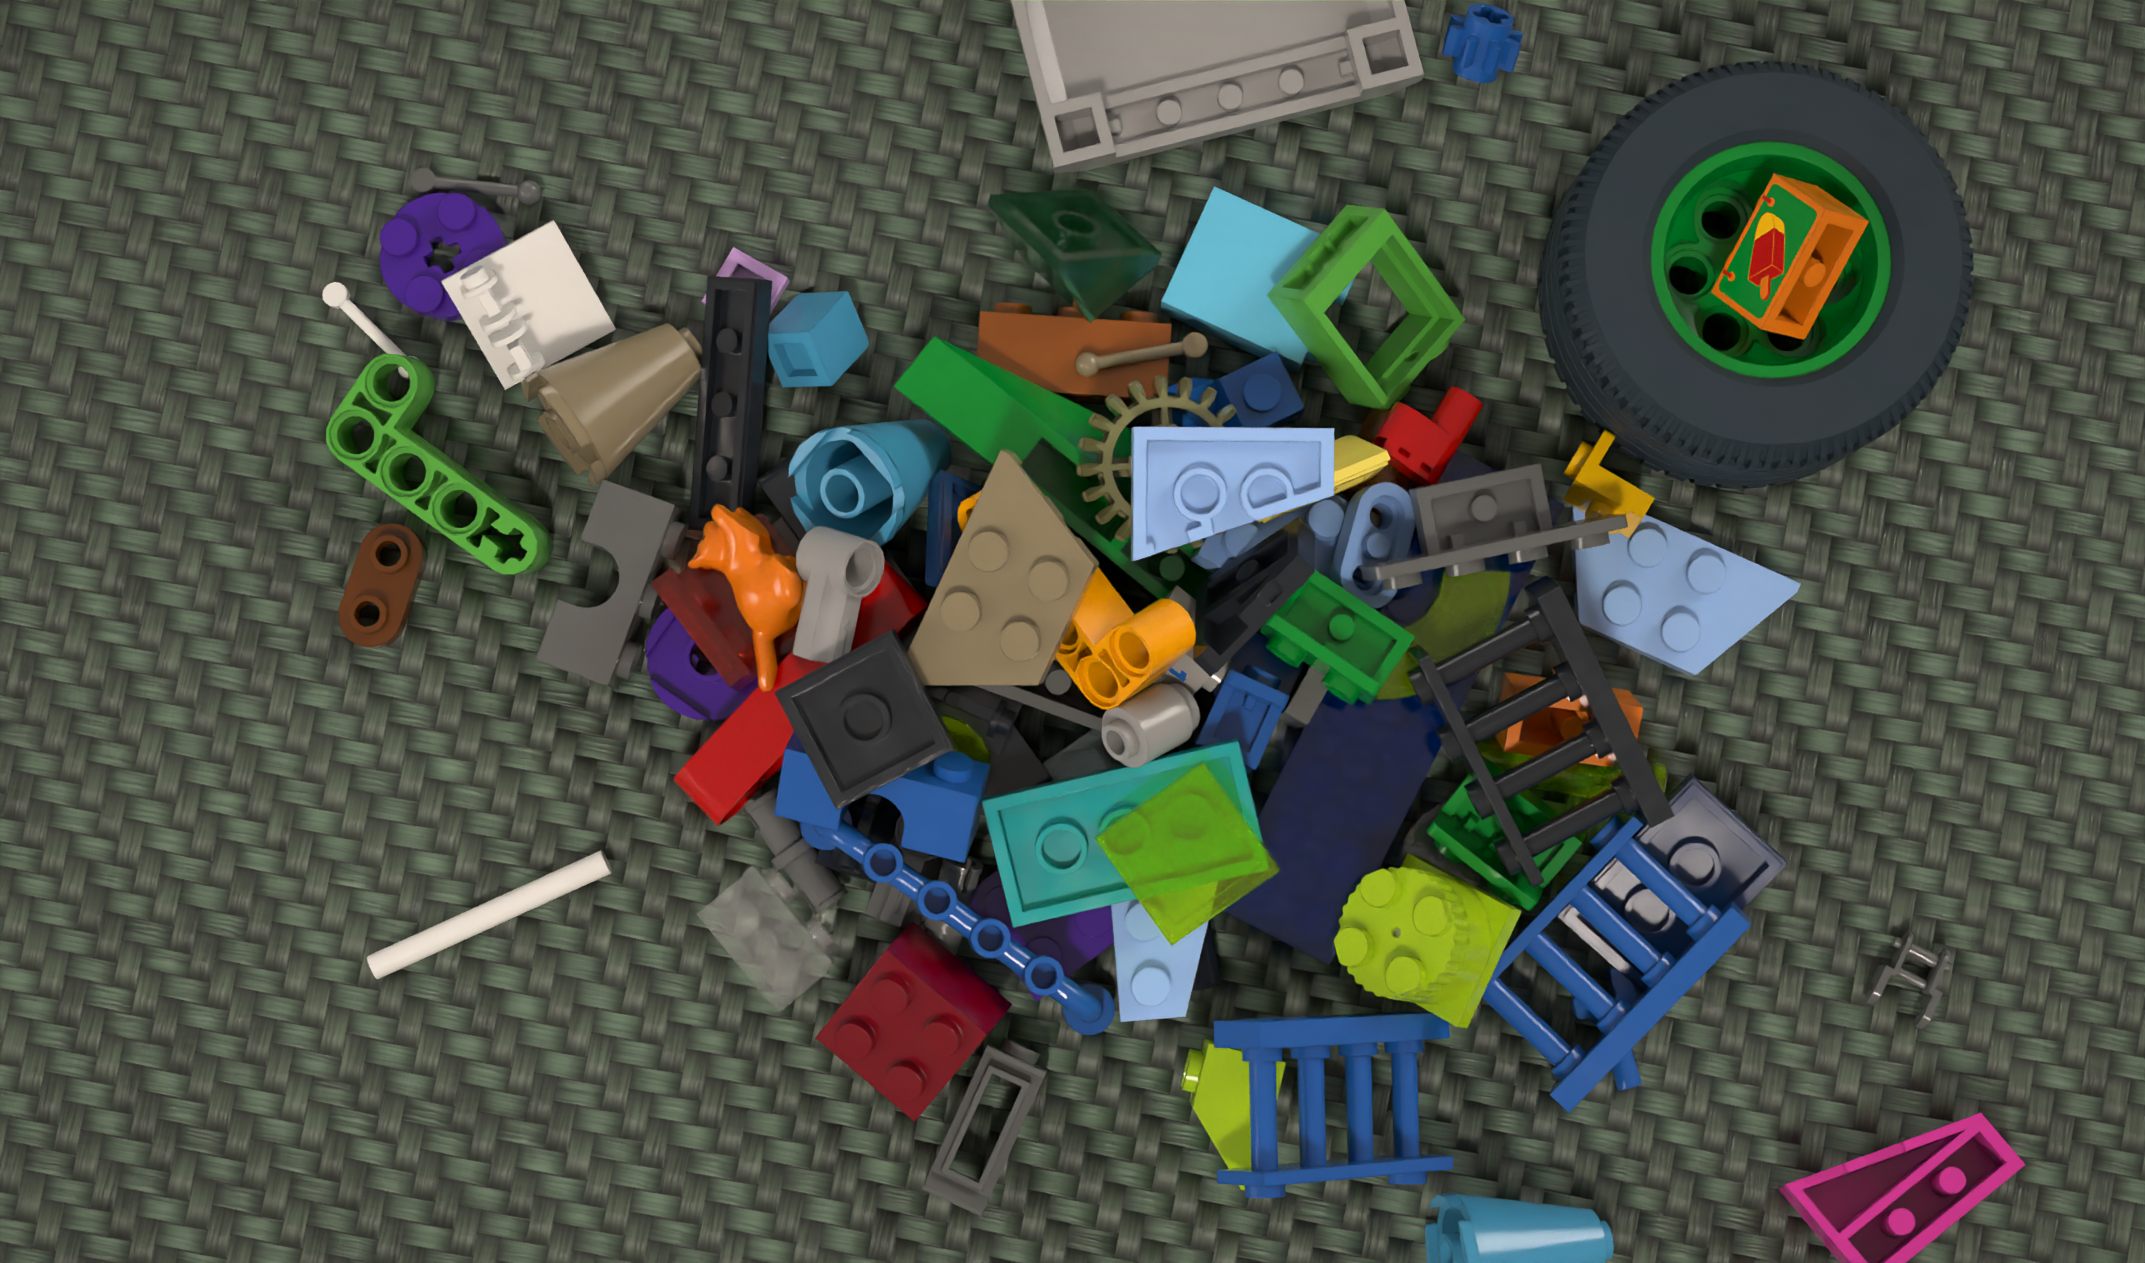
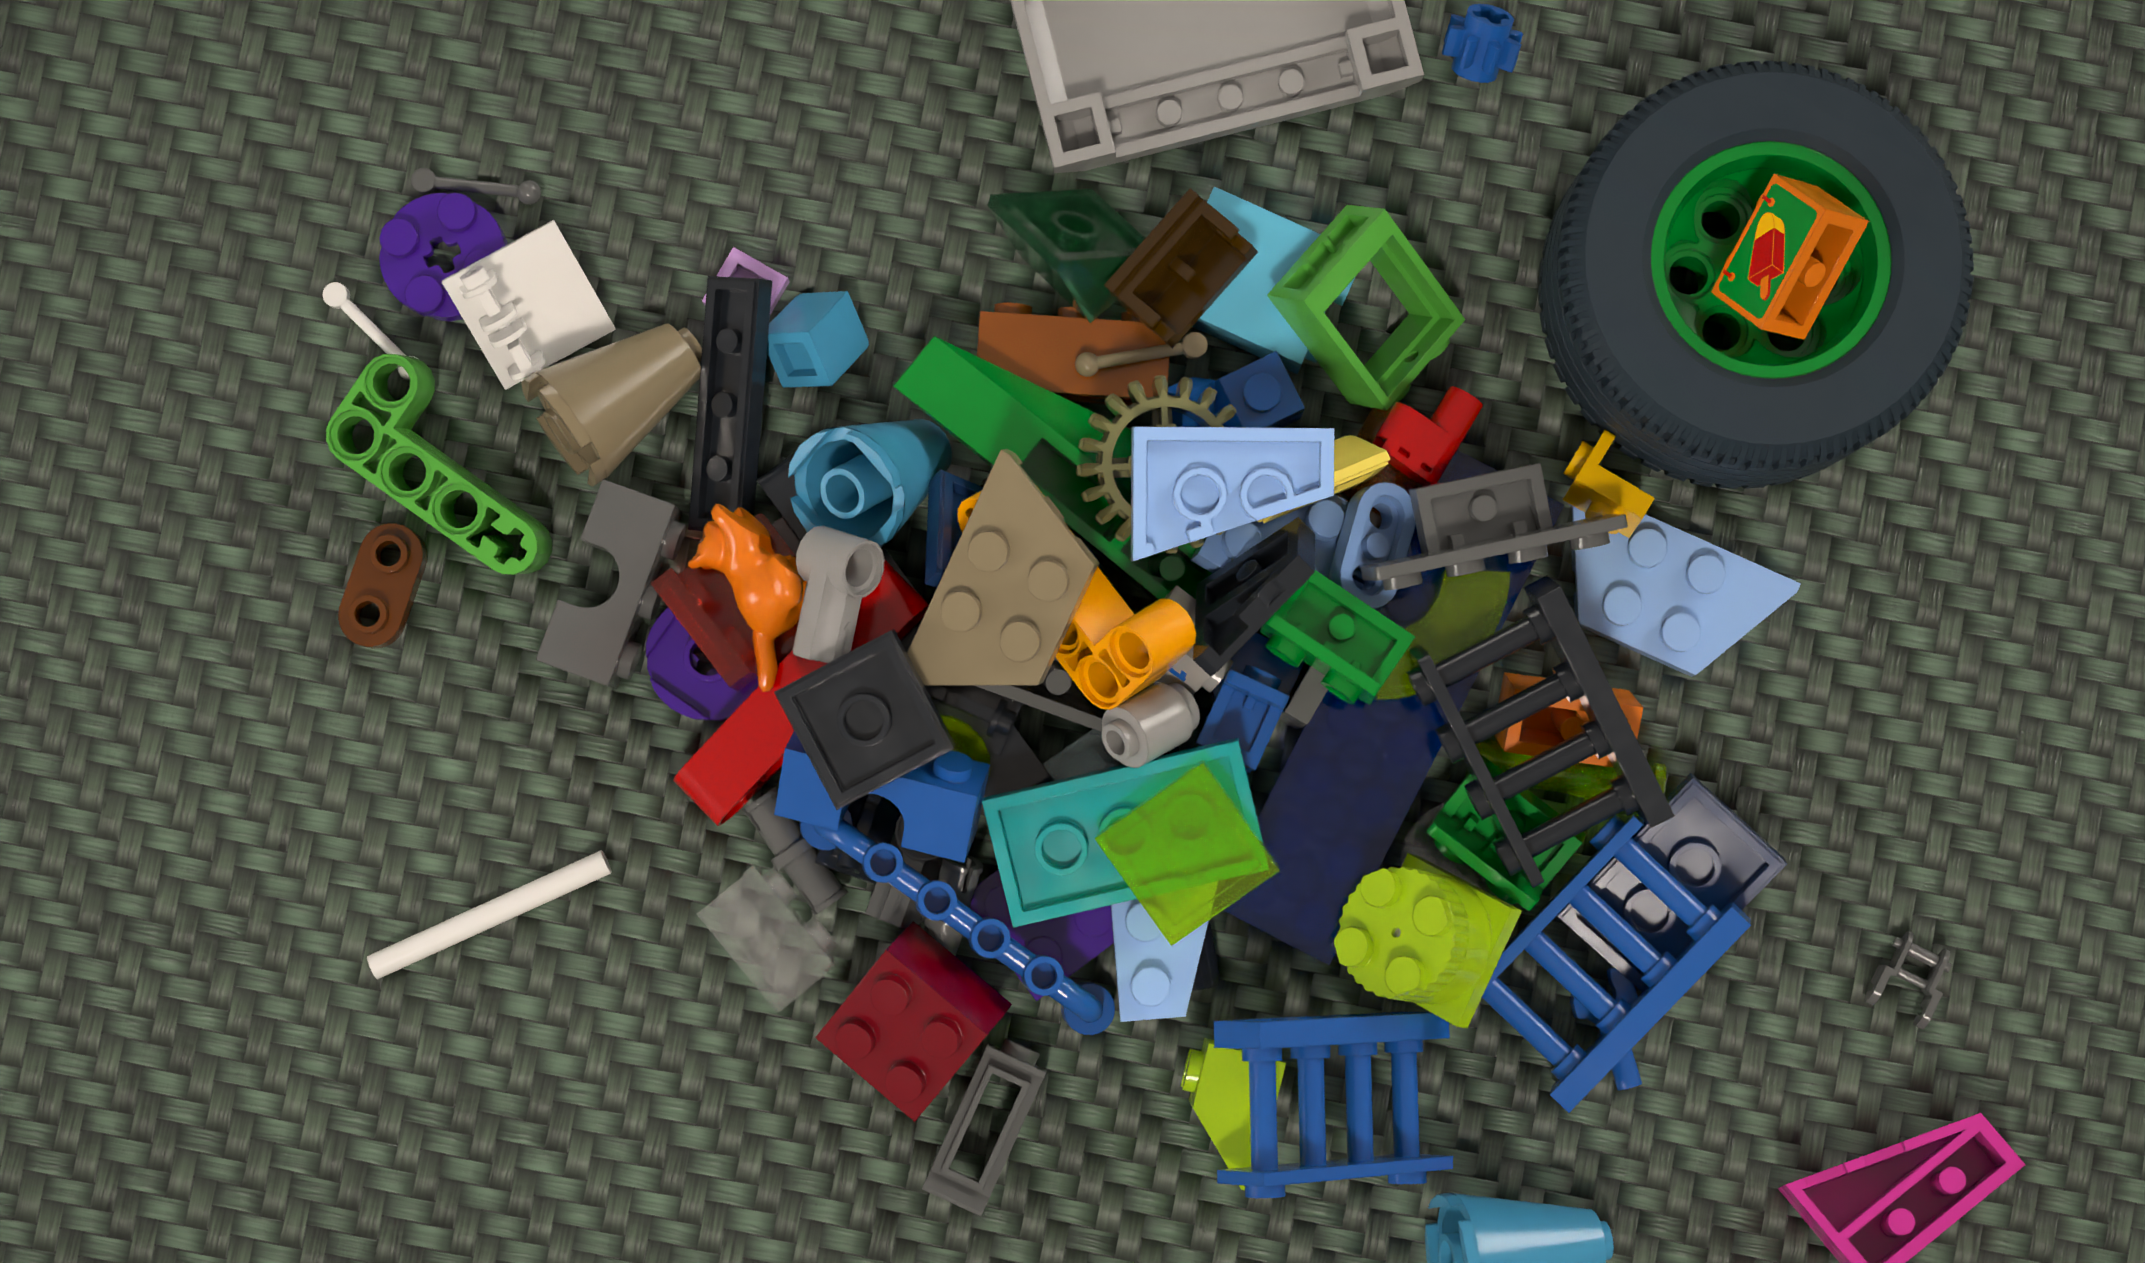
(1181, 268): none -> dark brown hinge

